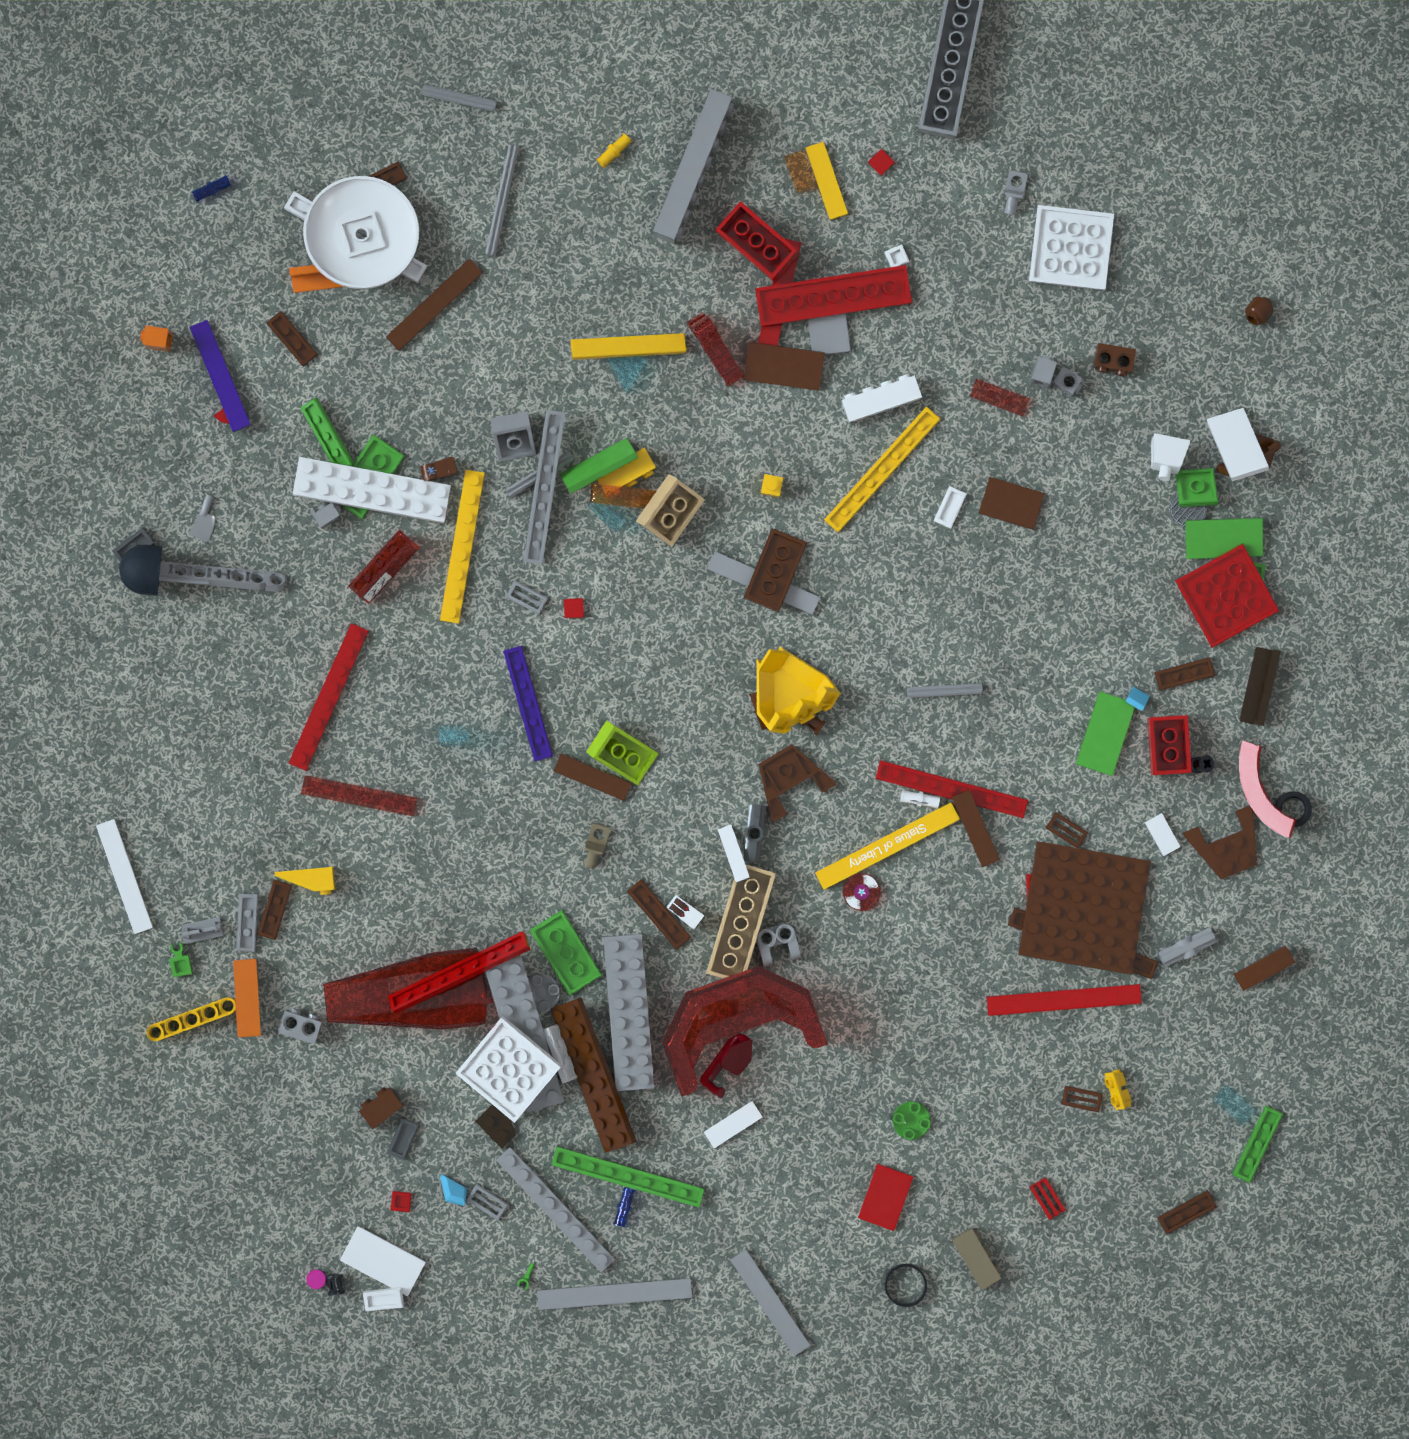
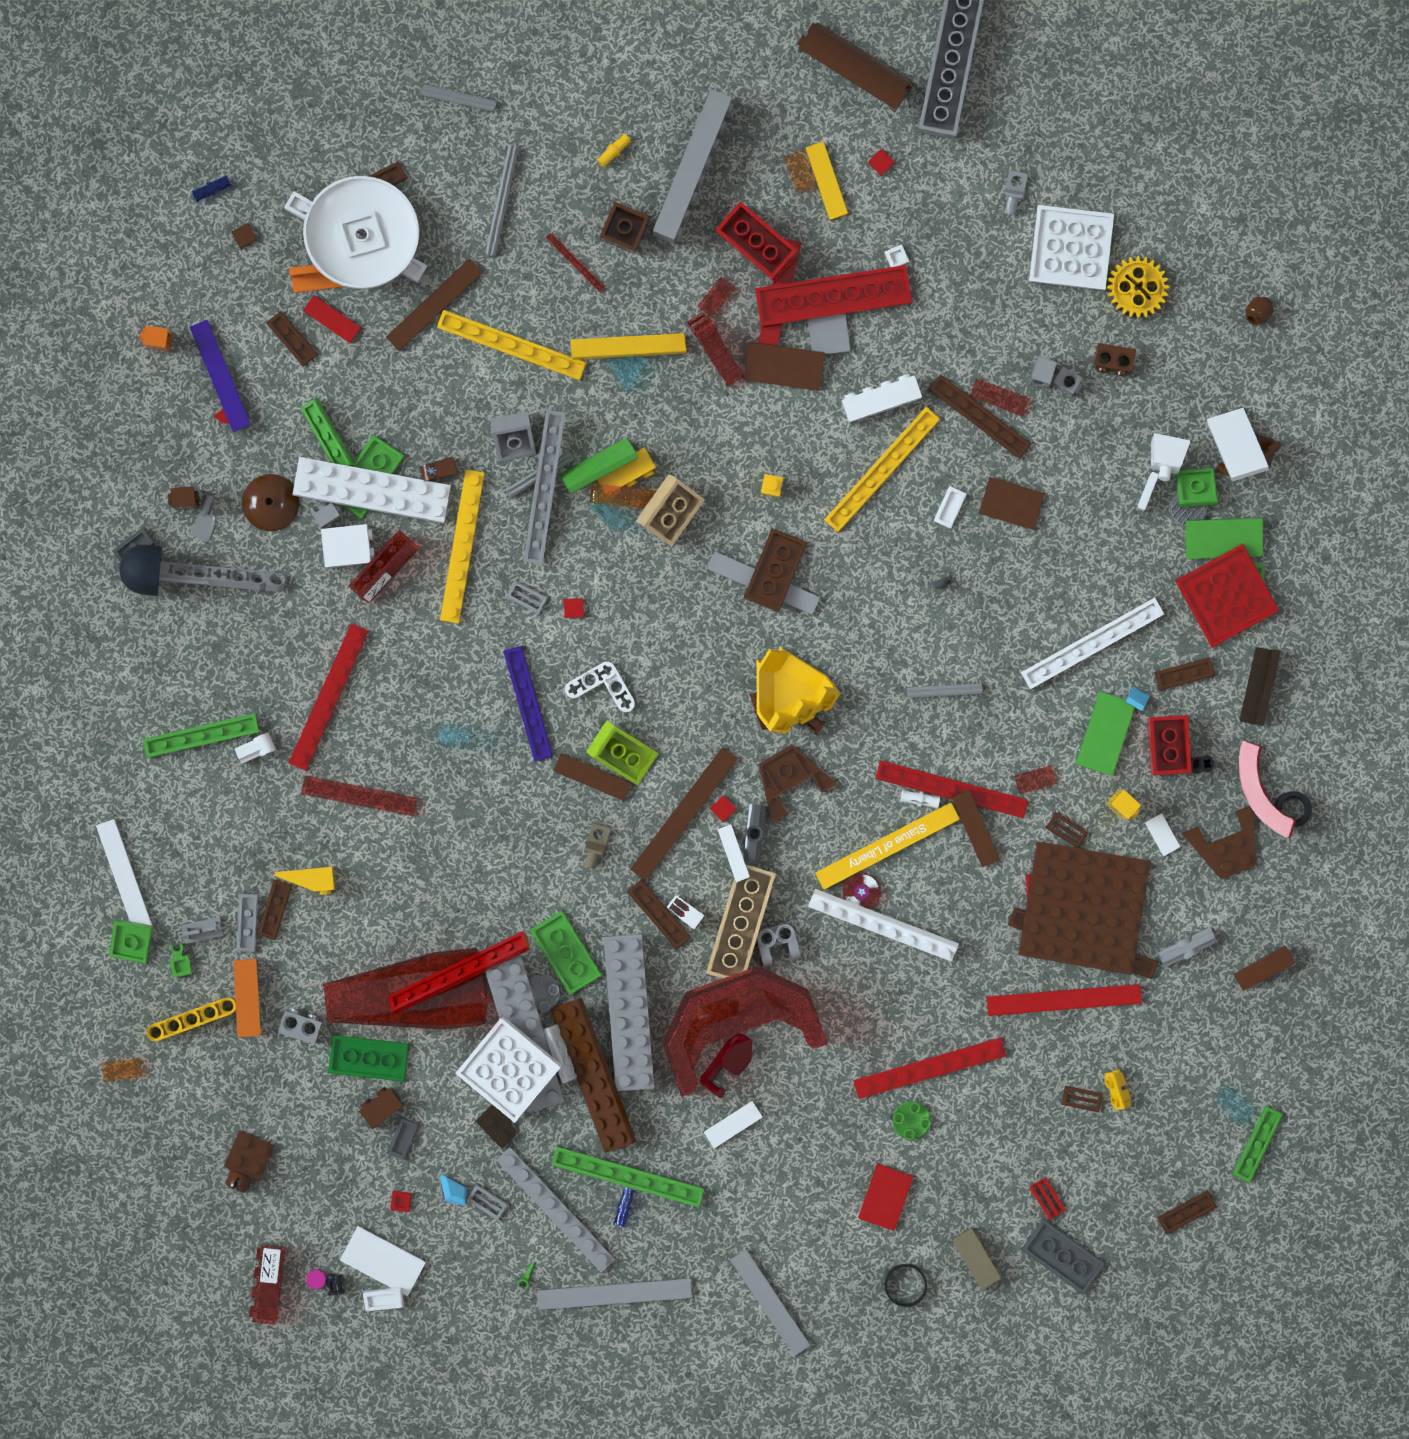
(121, 1069): none -> clear orange tile
(130, 941): none -> bright green tile
(184, 498): none -> reddish brown brick
(201, 735): none -> bright green plate
(244, 236): none -> reddish brown tile
(247, 1160): none -> reddish brown plate
(258, 747): none -> white piece
(268, 1284): none -> clear red brick
(273, 516): none -> reddish brown dish
(331, 319): none -> red tile
(347, 546): none -> white brick
(368, 1058): none -> green tile
(511, 345): none -> yellow tile
(572, 259): none -> clear red piece
(608, 680): none -> white beam
(624, 228): none -> reddish brown brick
(683, 813): none -> reddish brown tile
(716, 297): none -> clear red tile
(723, 808): none -> red tile
(855, 65): none -> reddish brown cylinder
(883, 925): none -> white plate
(929, 1068): none -> red plate
(943, 582): none -> dark grey tile
(979, 416): none -> reddish brown tile
(1035, 779): none -> clear red tile
(1063, 1256): none -> dark grey tile
(1092, 643): none -> white plate
(1124, 805): none -> yellow brick
(1125, 299): none -> yellow gear
(1147, 491): none -> white tile

